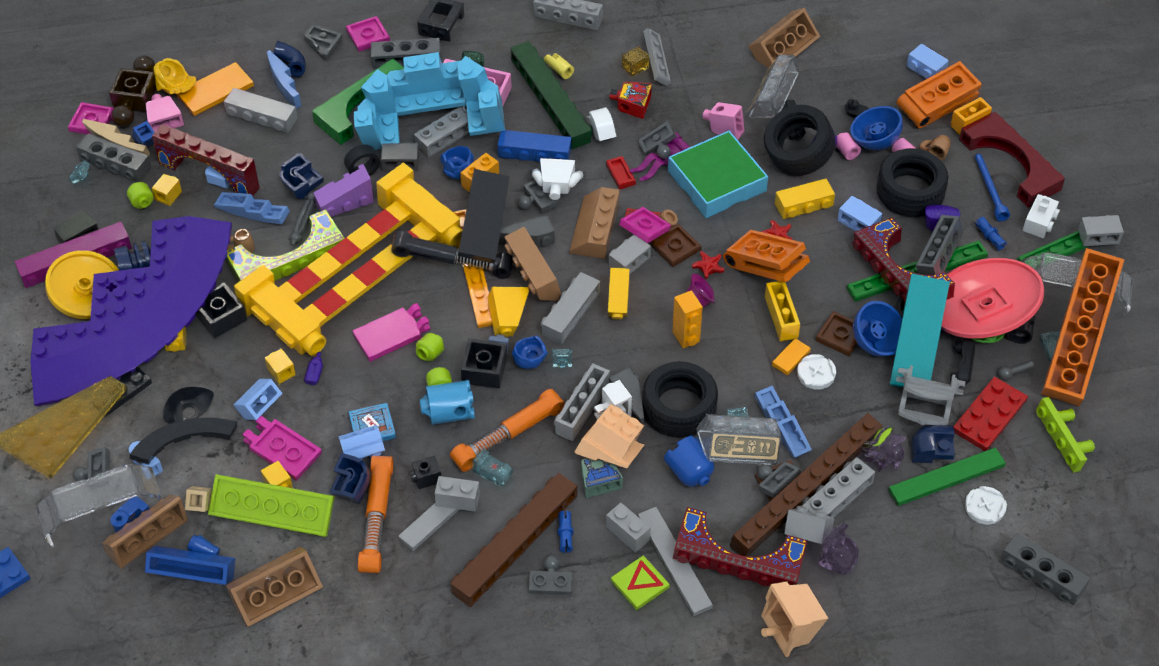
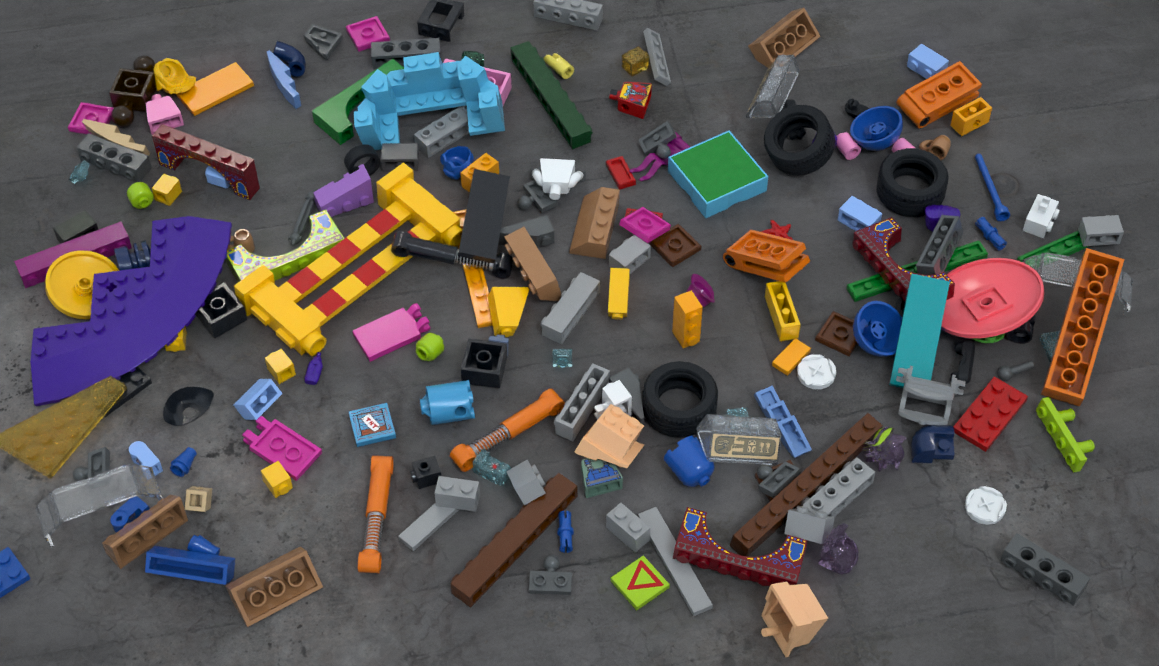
(144, 135): blue leg -> none
(179, 431): black tile -> none
(181, 465): none -> blue cone
(250, 208): medium blue slope -> none
(260, 110): light grey brick -> none
(271, 505): lime tile -> none
(299, 176): dark blue brick -> none
(351, 479): dark blue brick -> none
(363, 442): light blue brick -> none
(438, 376): lime head -> none
(527, 481): none -> light grey brick
(529, 352): blue hair -> none
(533, 146): blue brick -> none
(602, 124): white brick -> none
(669, 216): medium nougat tile -> none
(708, 264): red animal -> none
(725, 118): bright pink torso -> none
(804, 198): yellow brick -> none
(946, 476): green tile -> none
(996, 133): dark red arch -> none

